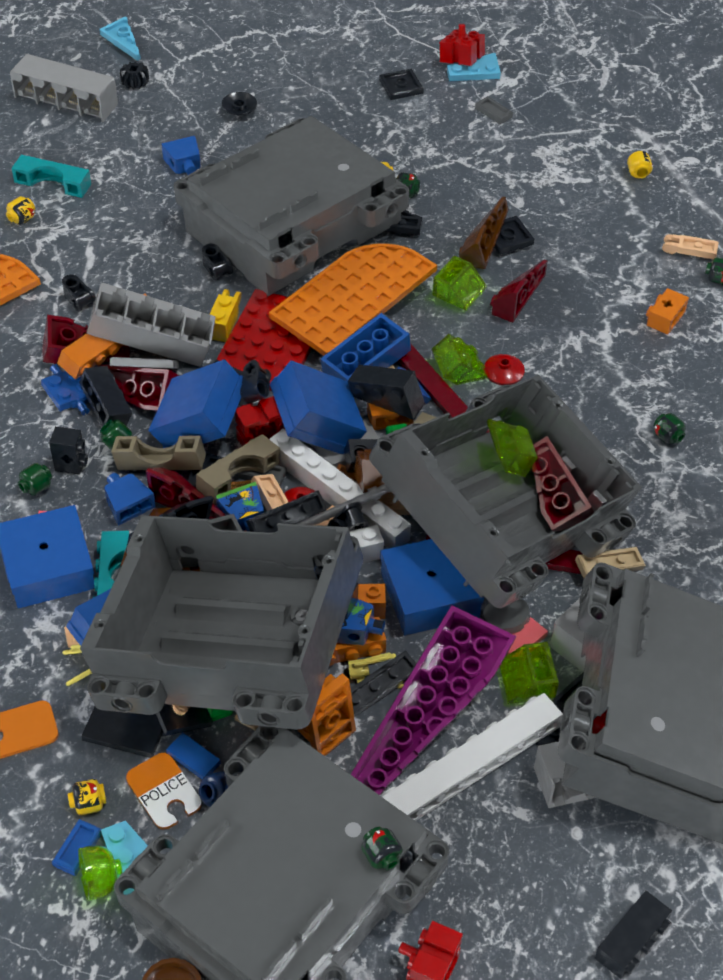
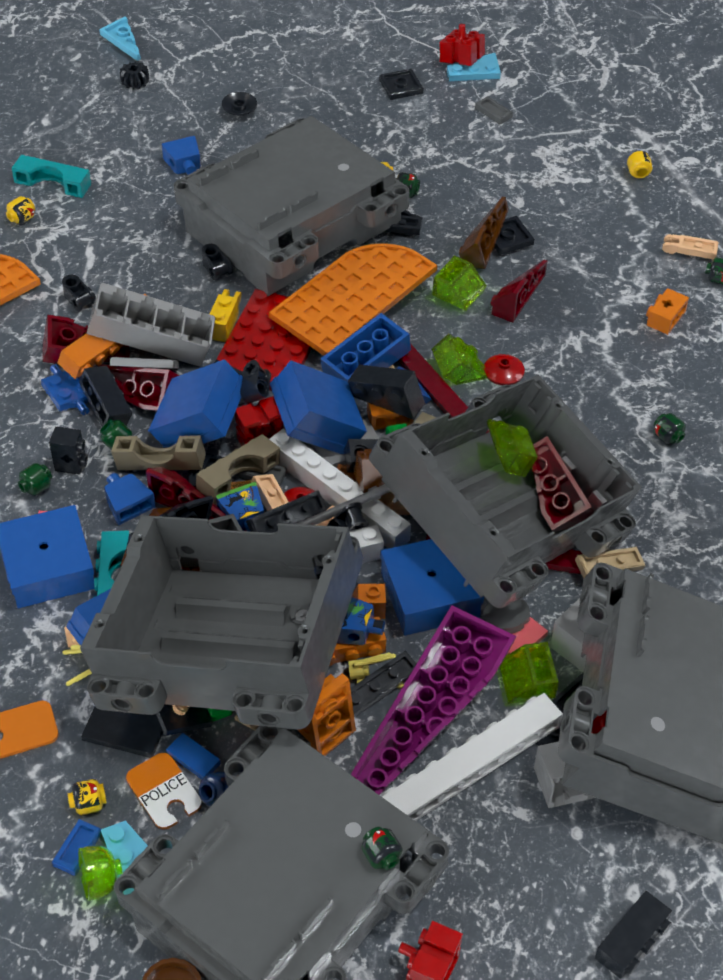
(64, 86): light grey piece -> none

